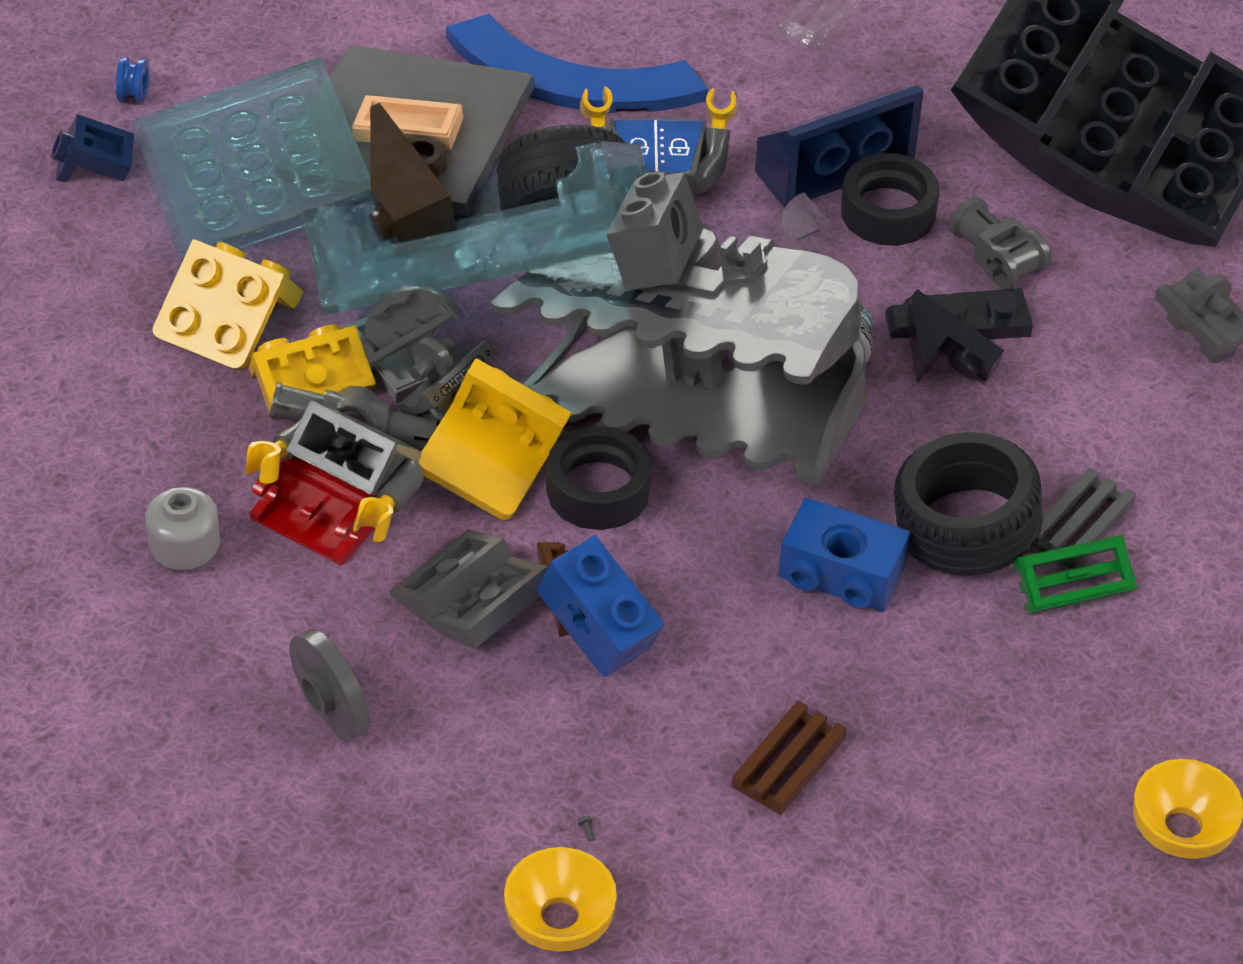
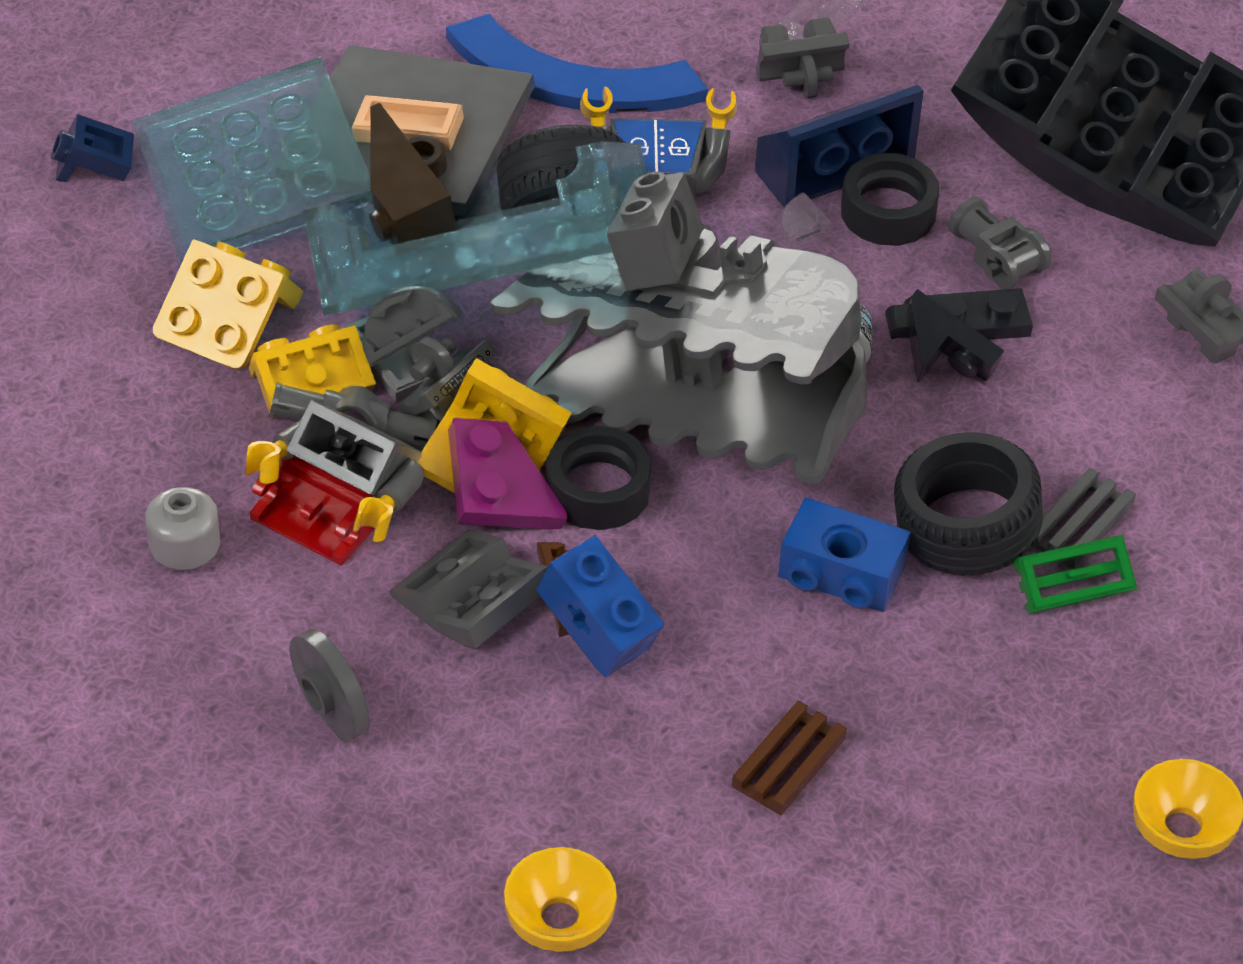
(132, 79): blue bush -> none
(498, 479): none -> magenta wing
(585, 821): dark grey piece -> none
(803, 59): none -> dark grey hips

